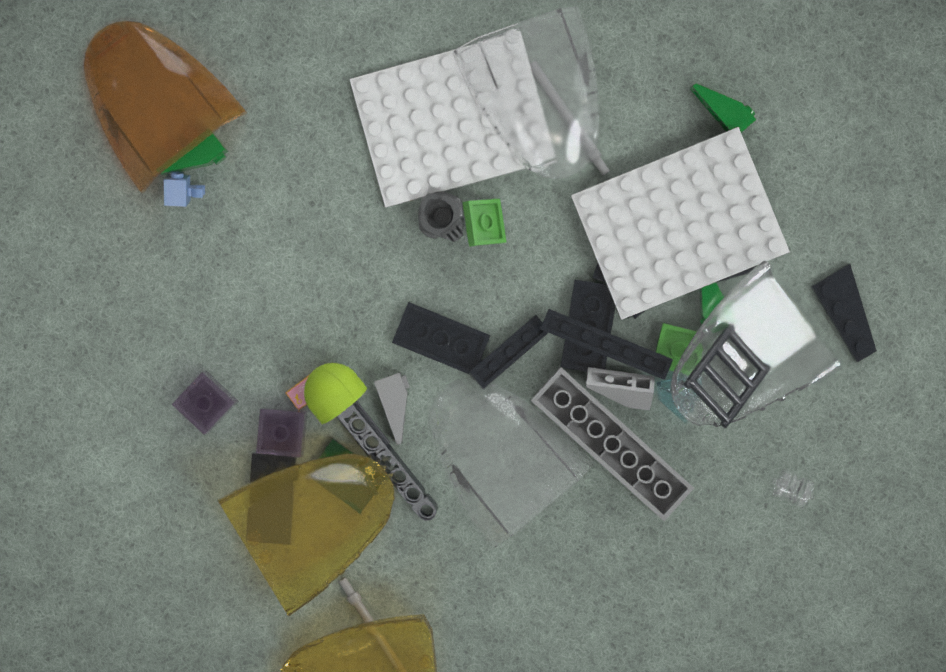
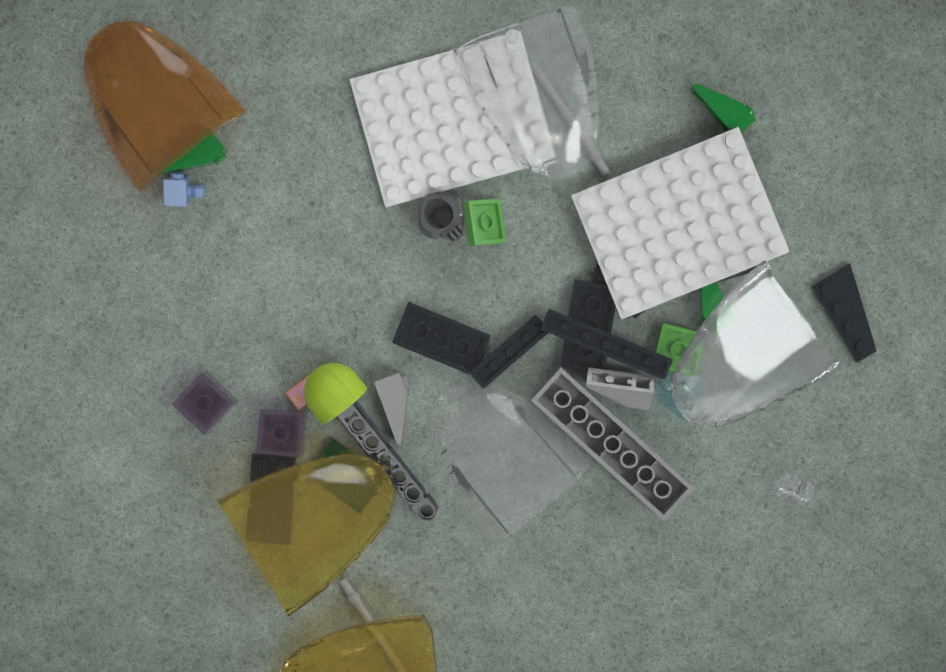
(704, 366): black bar -> none

